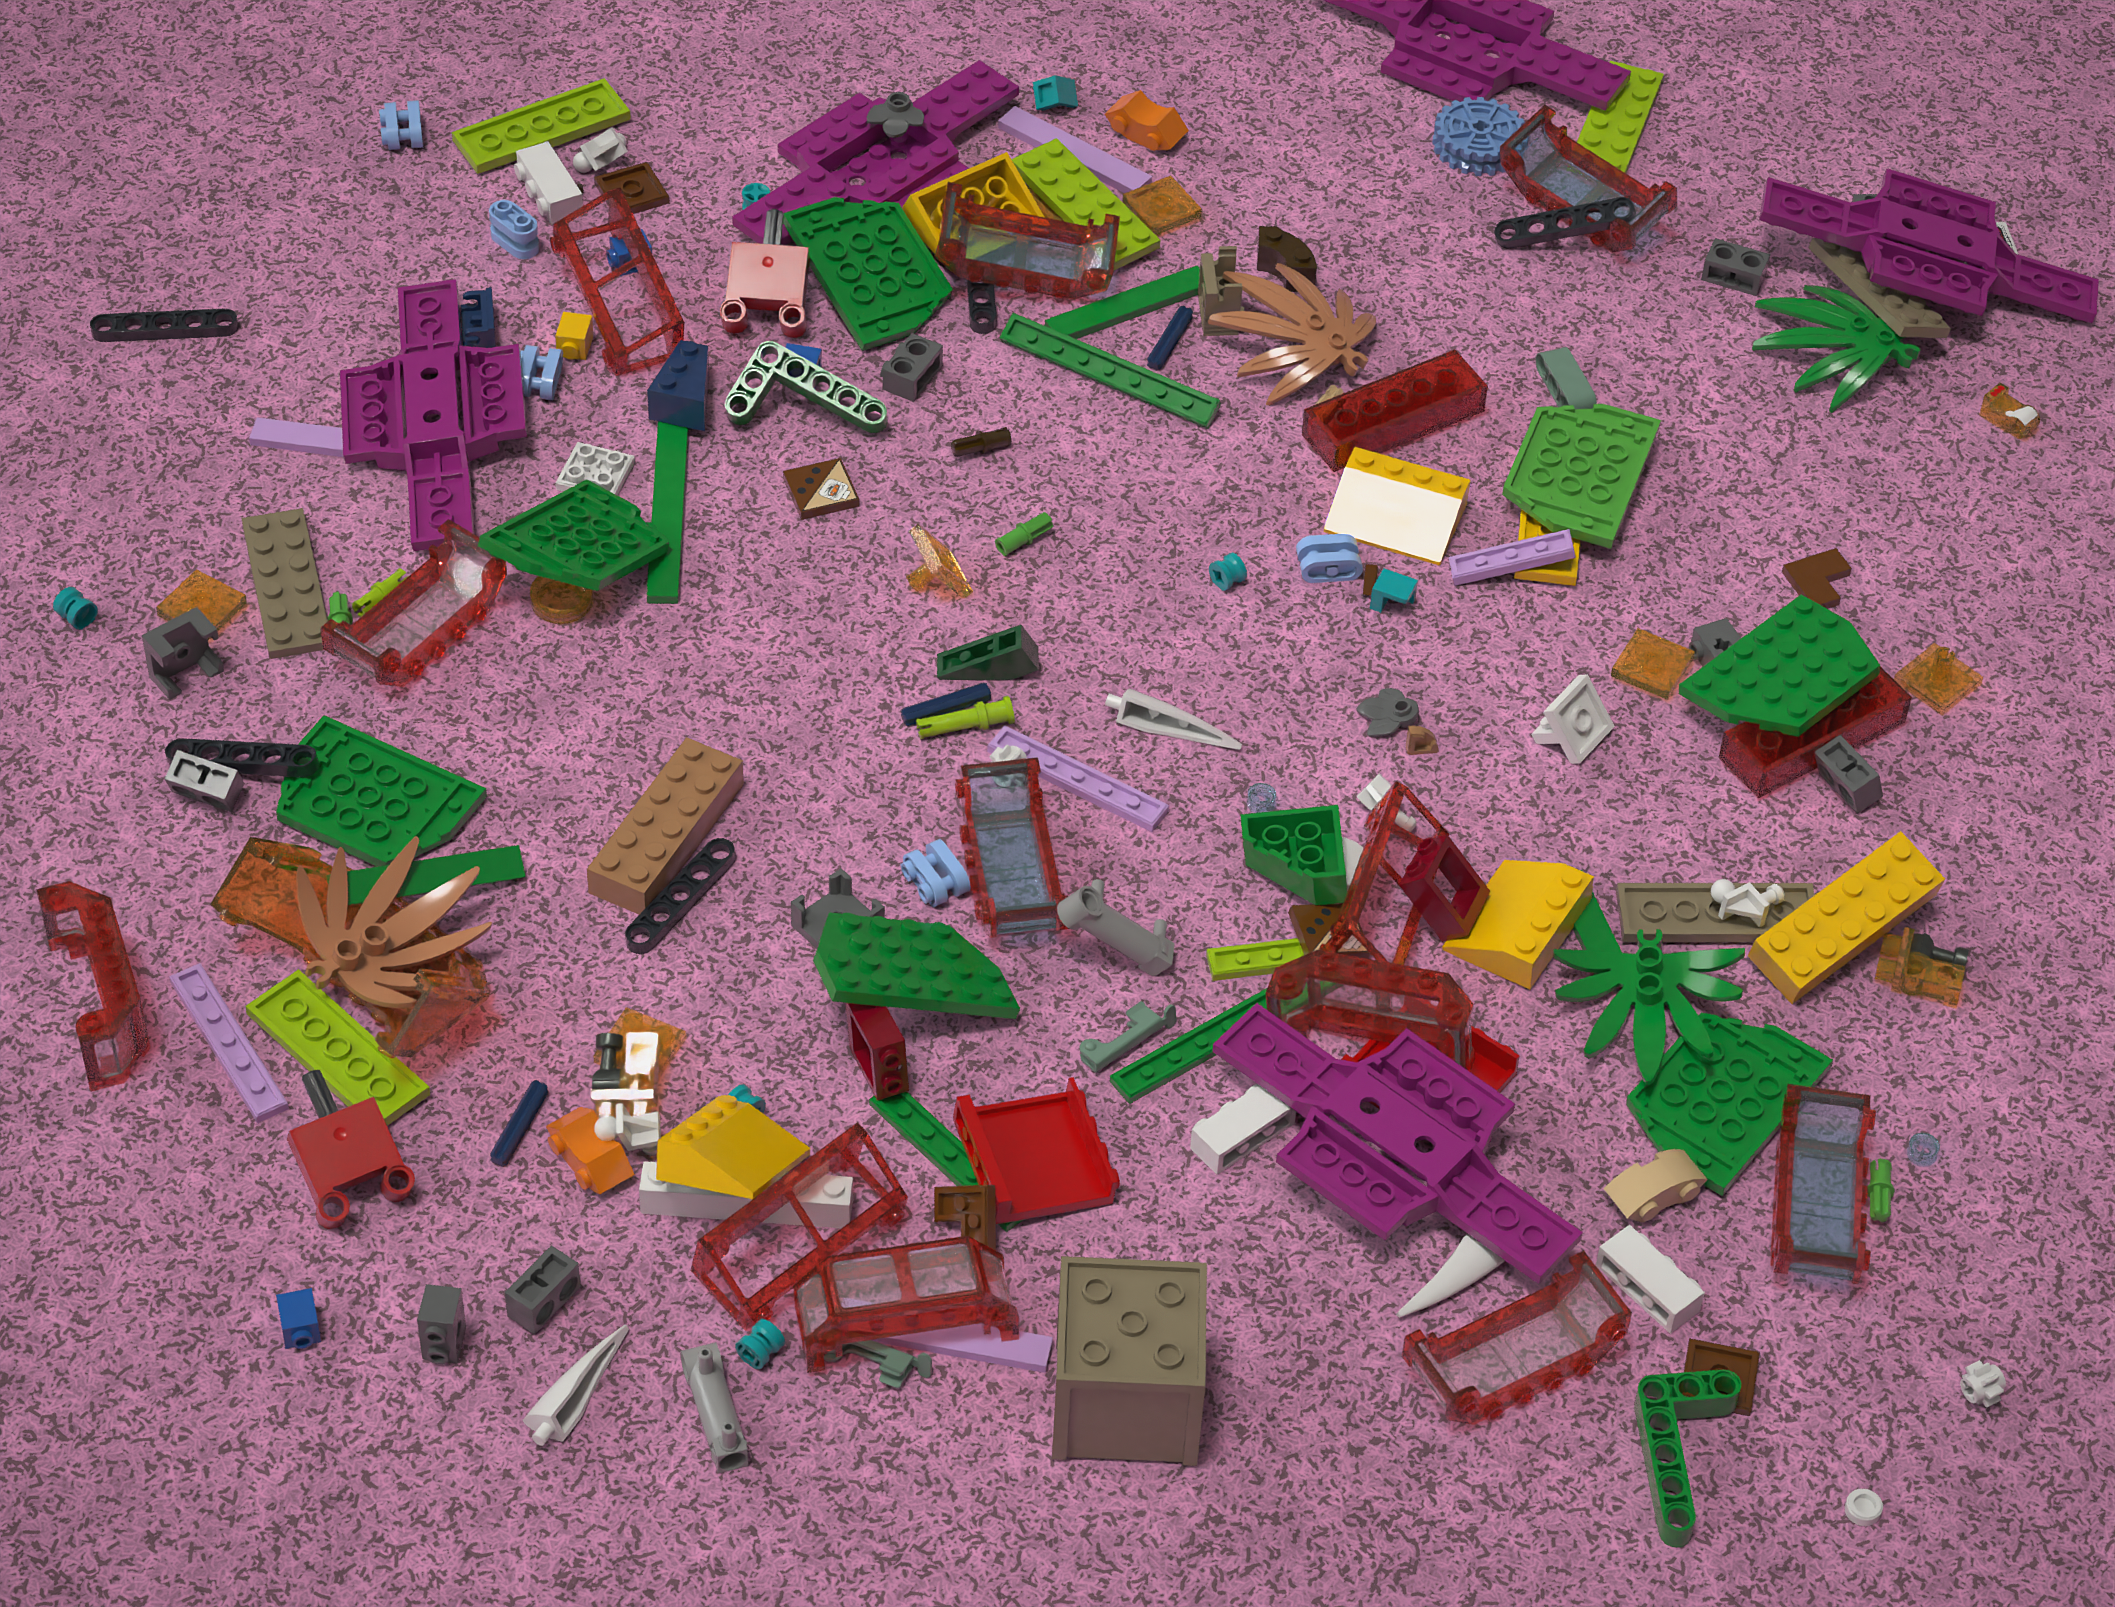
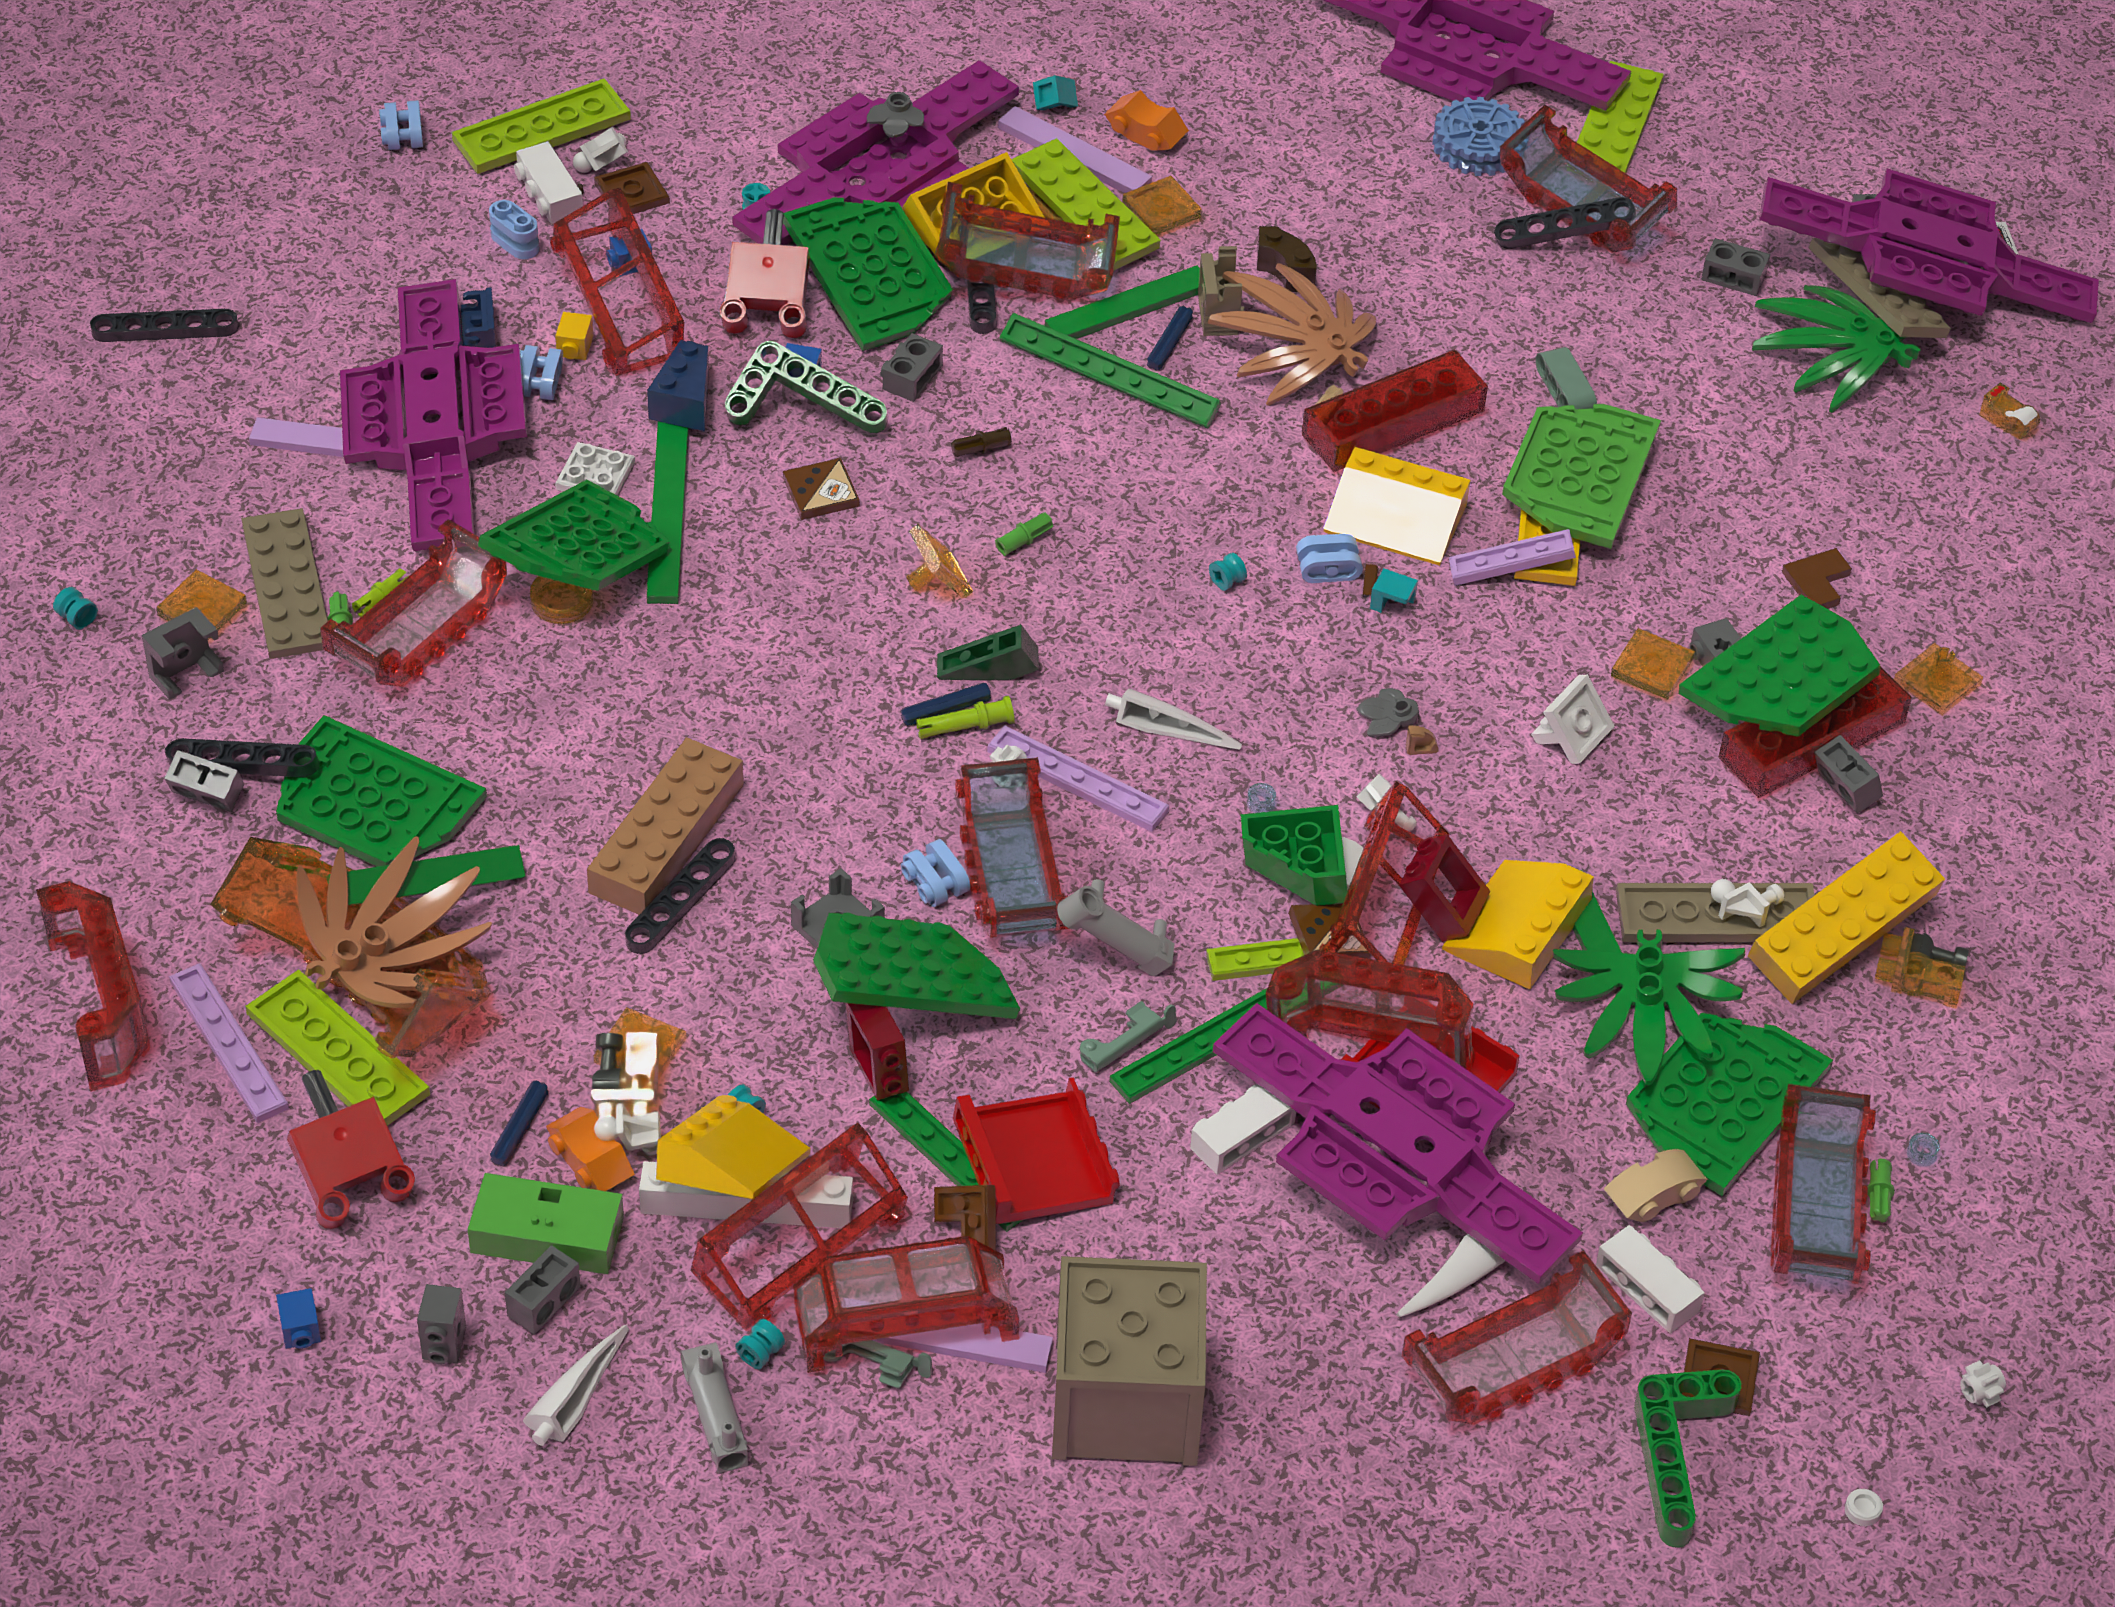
(527, 1216): none -> bright green brick

